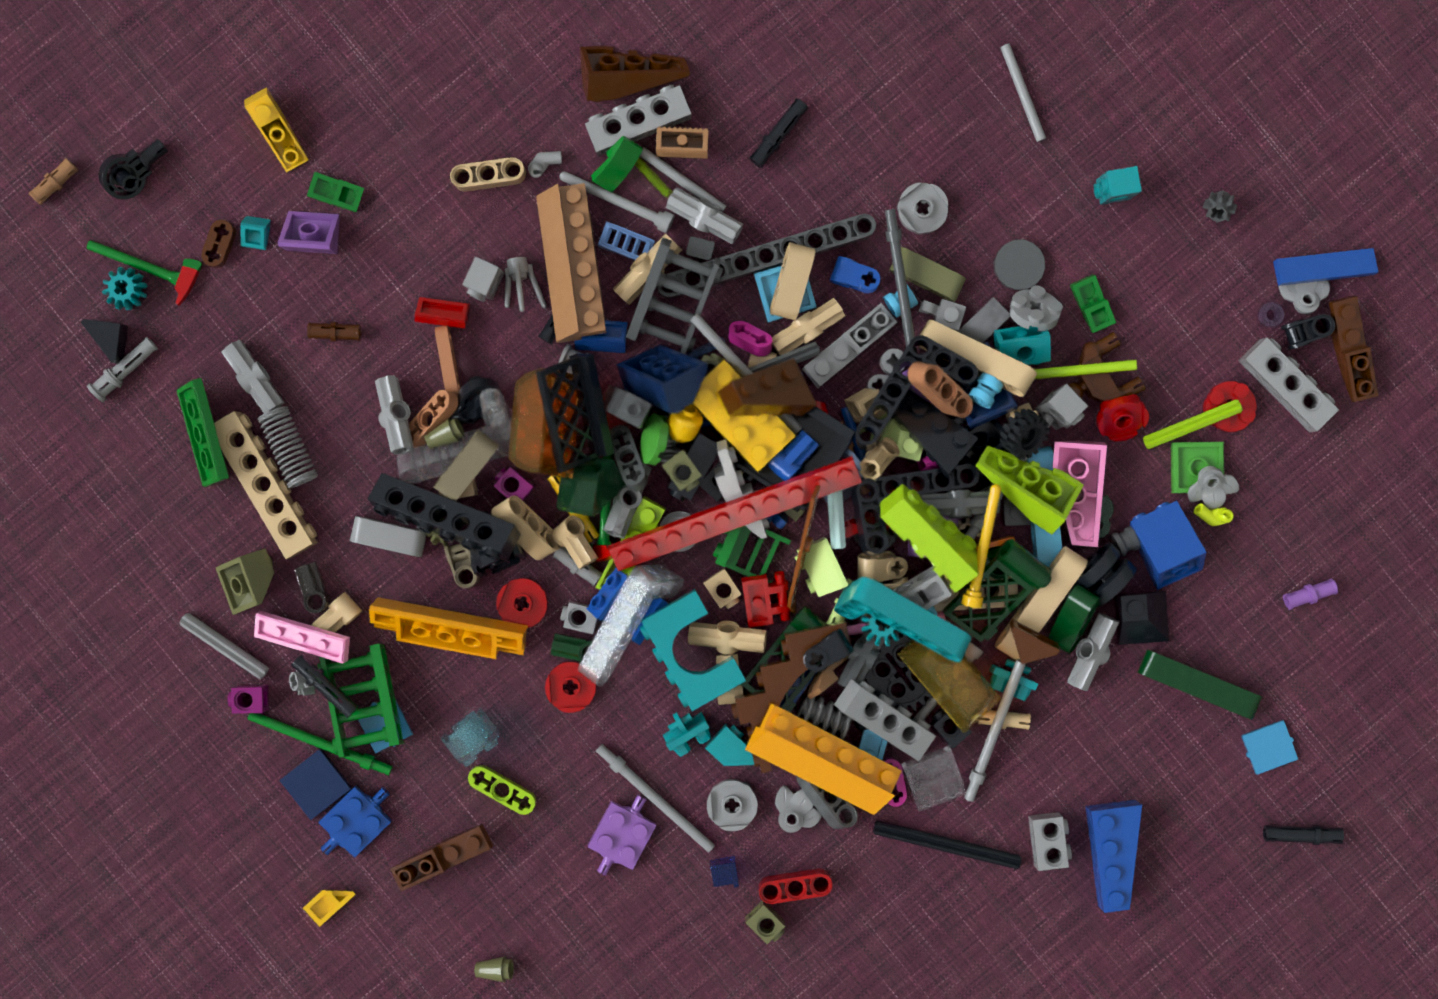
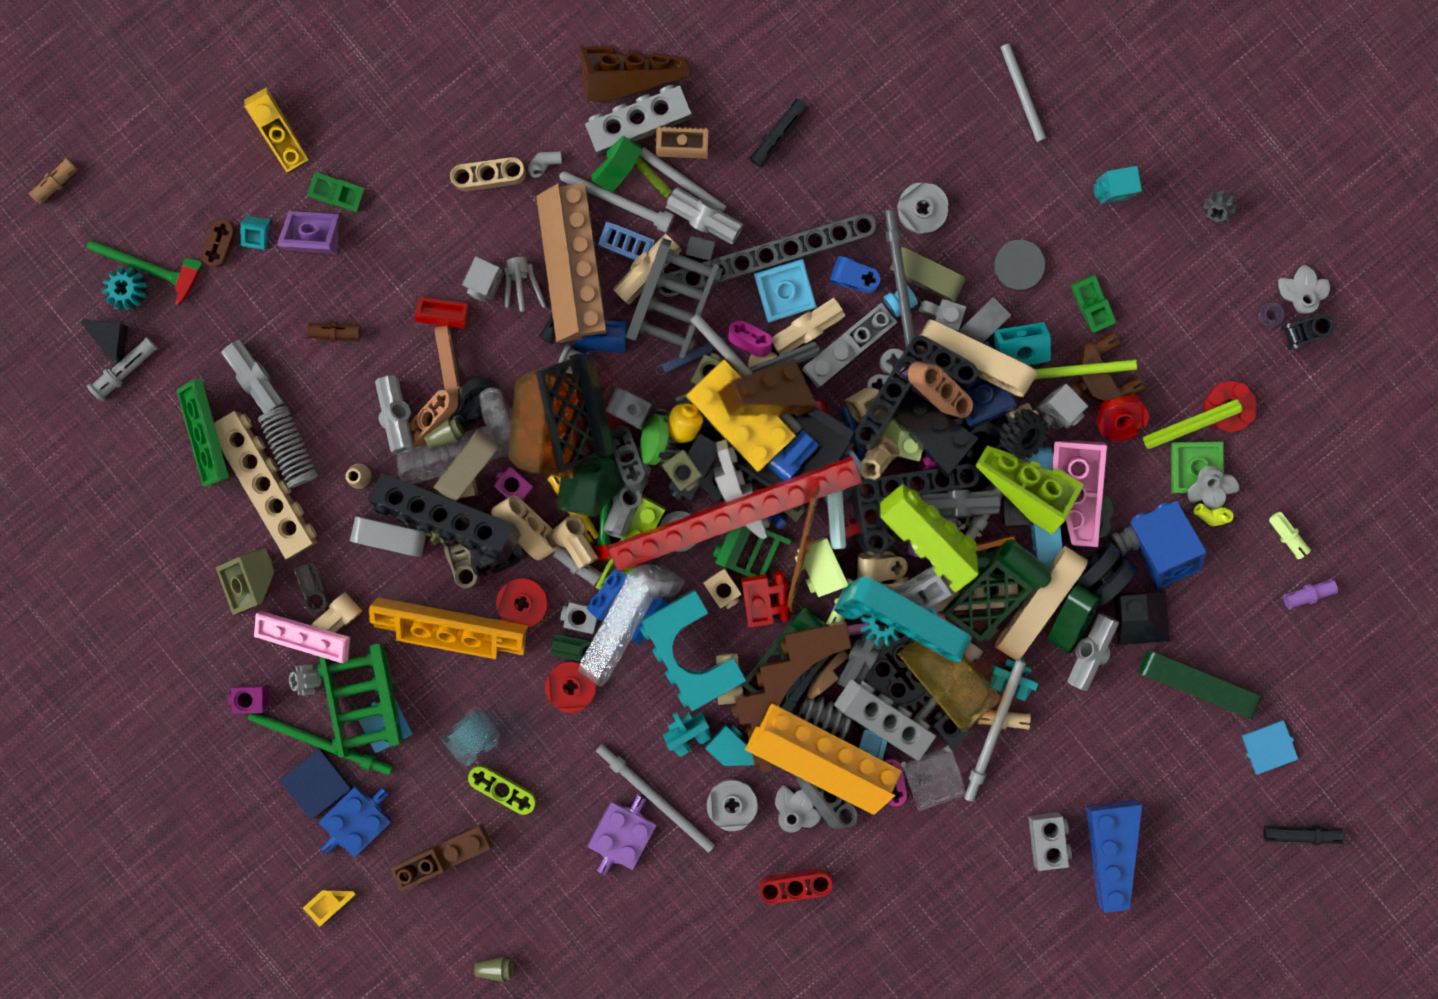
(129, 170): black pin -> none
(224, 646): light grey axle -> none
(302, 664): black pin -> none
(364, 476): none -> tan cone
(663, 377): dark blue slope -> none
(724, 871): clear blue panel -> none
(727, 637): tan piece -> none
(761, 912): olive brick -> none
(792, 281): tan beam -> none
(832, 649): black piece -> none
(947, 844): black axle -> none
(973, 597): yellow piece -> none
(985, 390): medium azure wheel -> none
(1032, 644): reddish brown slope -> none
(1045, 309): light grey plate -> none
(1256, 362): light grey brick -> none
(1289, 534): none -> yellowish green axle
(1325, 266): blue tile -> none
(1351, 350): reddish brown slope -> none

